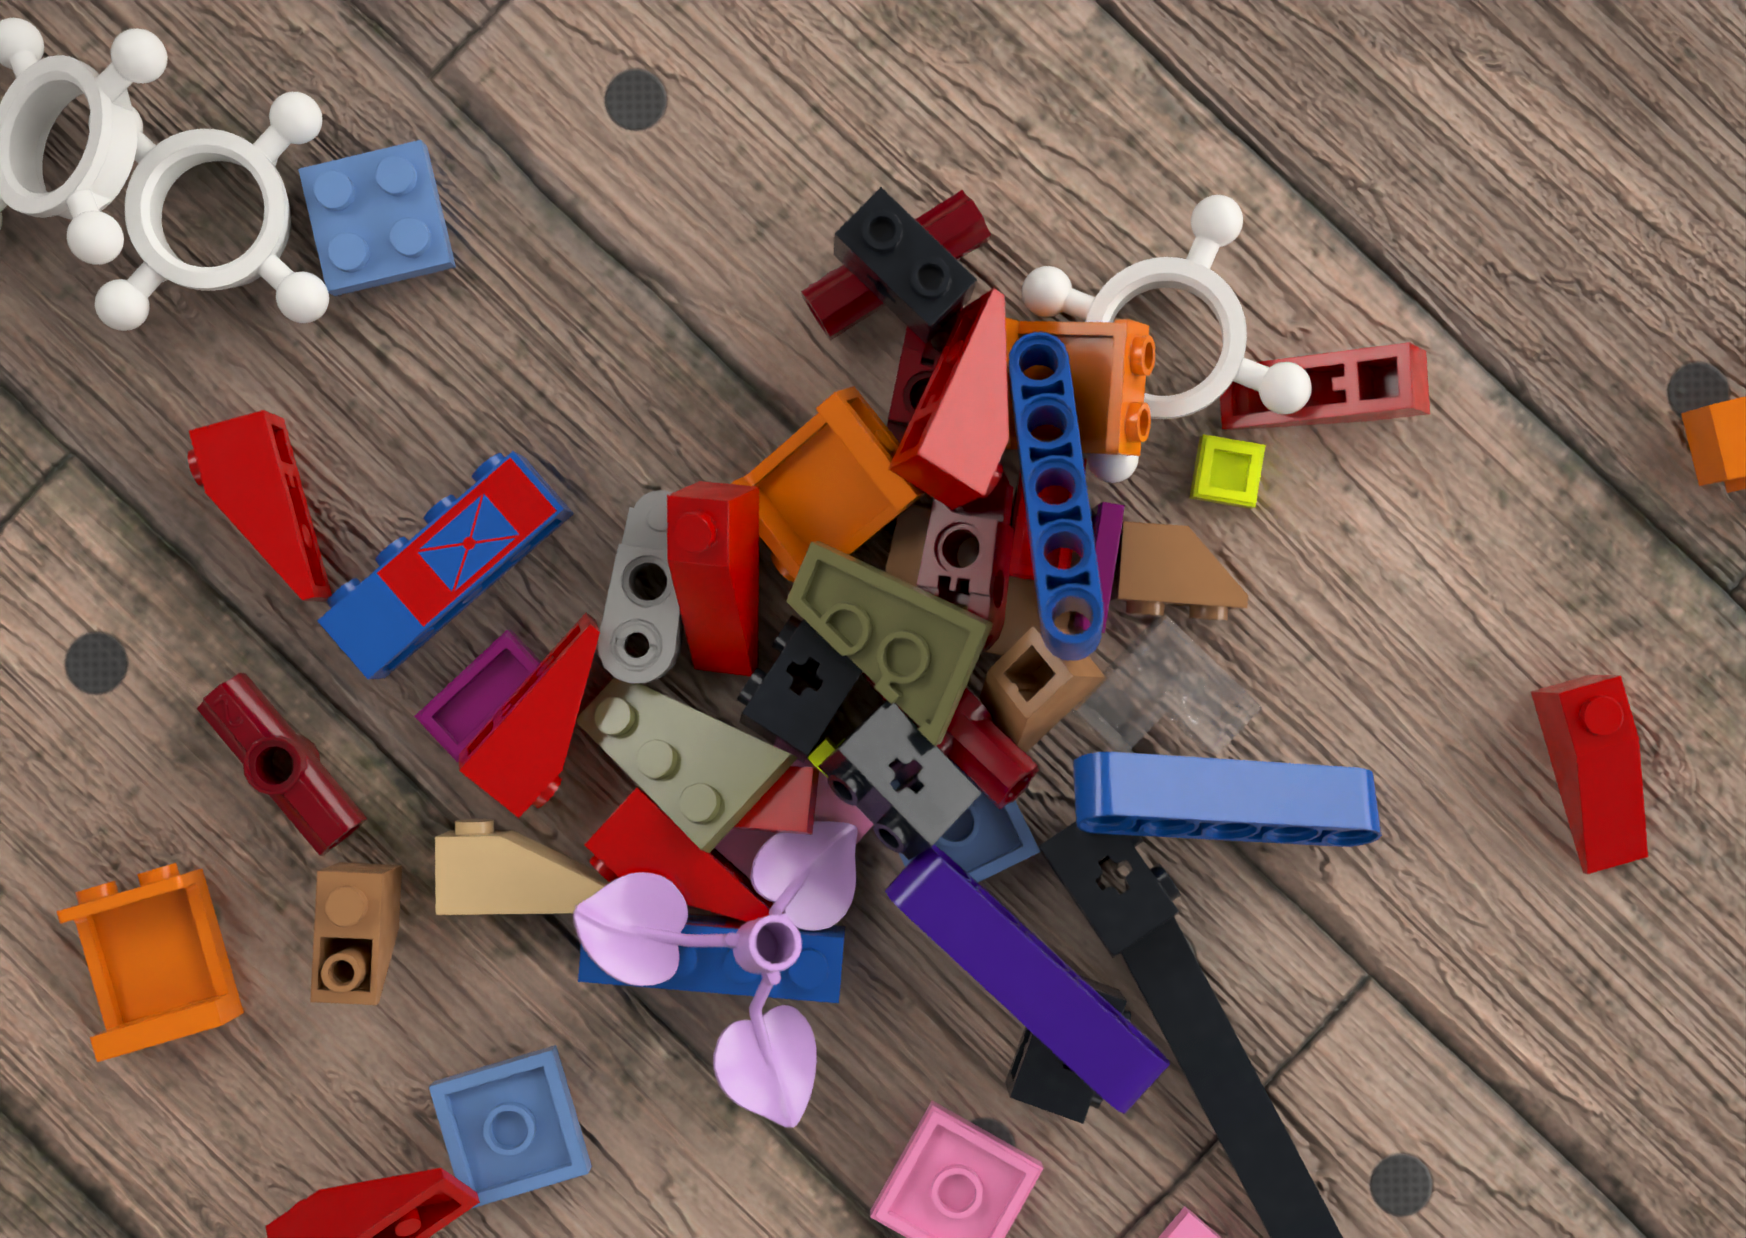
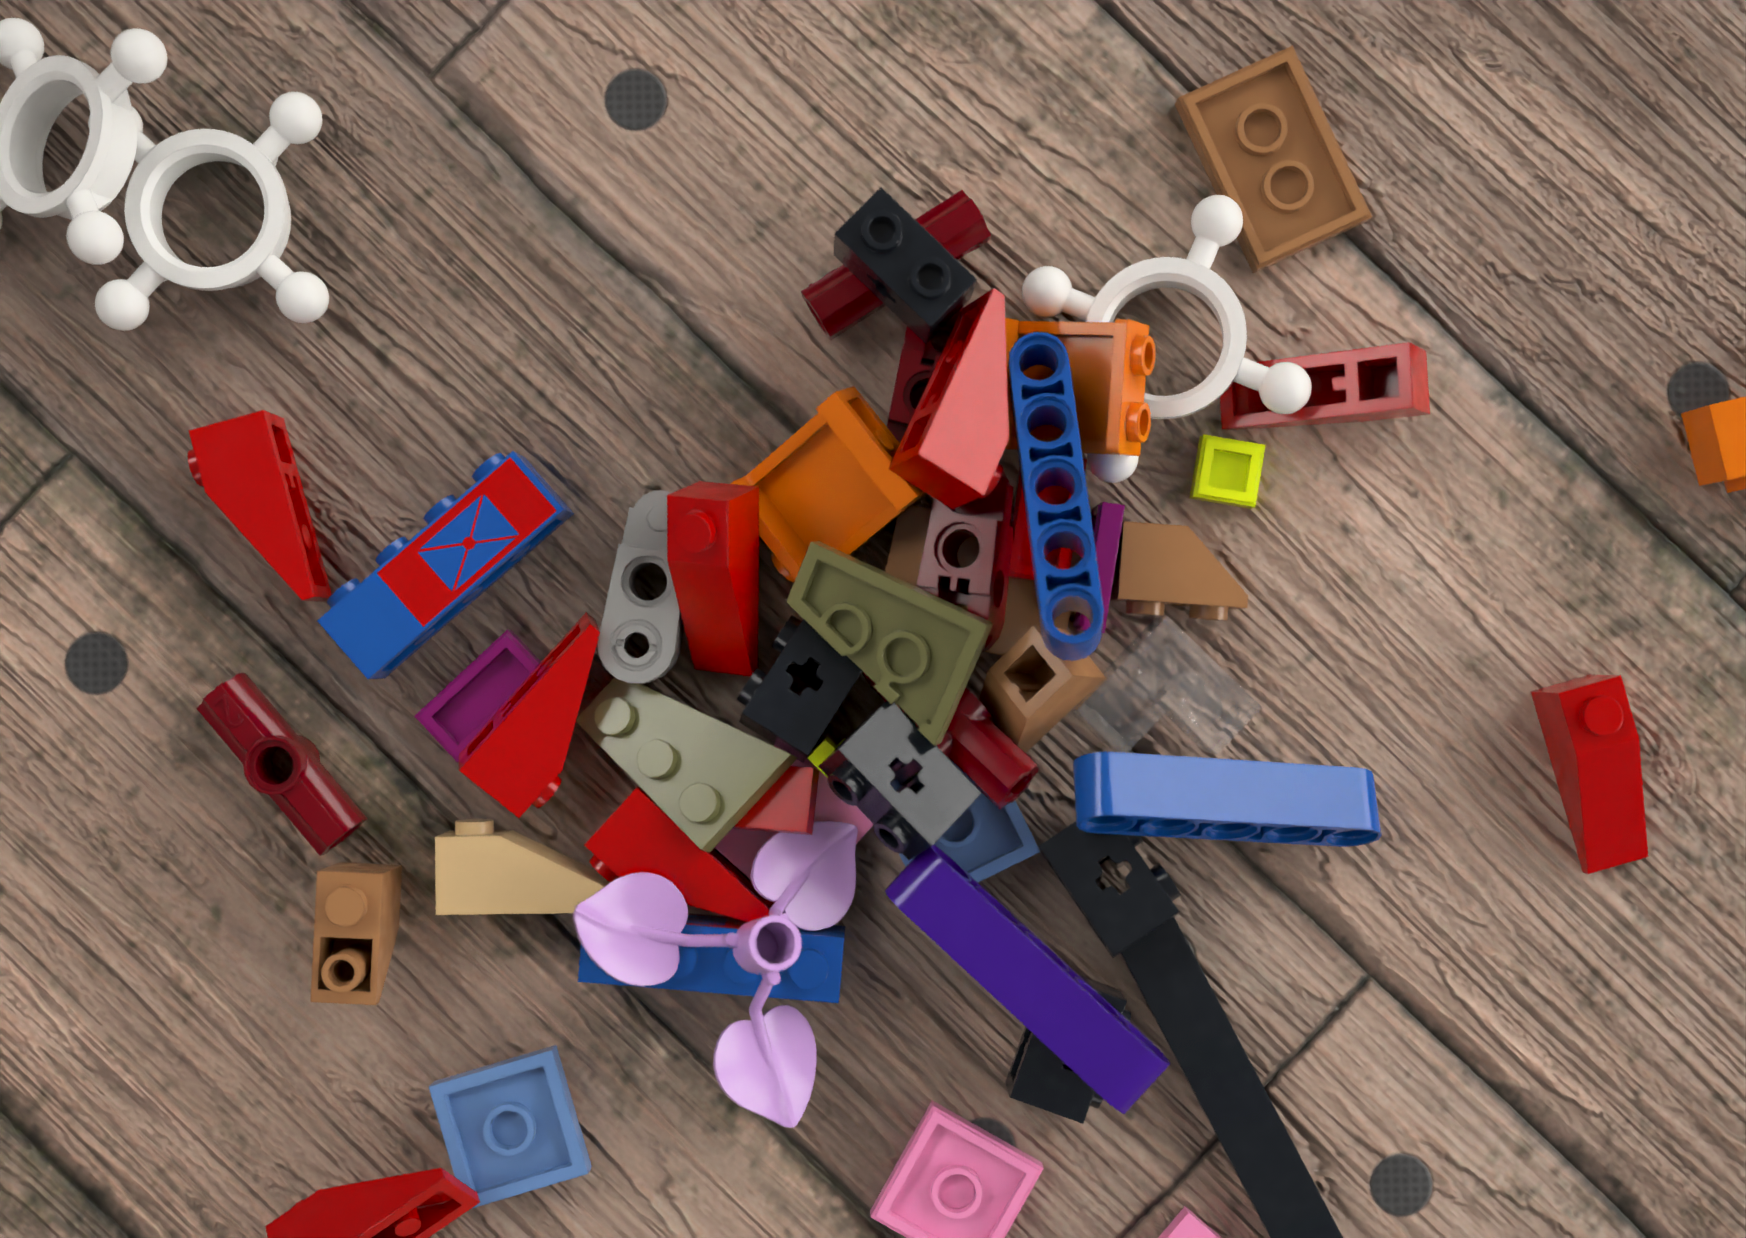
(154, 960): orange panel -> none
(376, 218): medium blue plate -> none
(1274, 157): none -> medium nougat tile

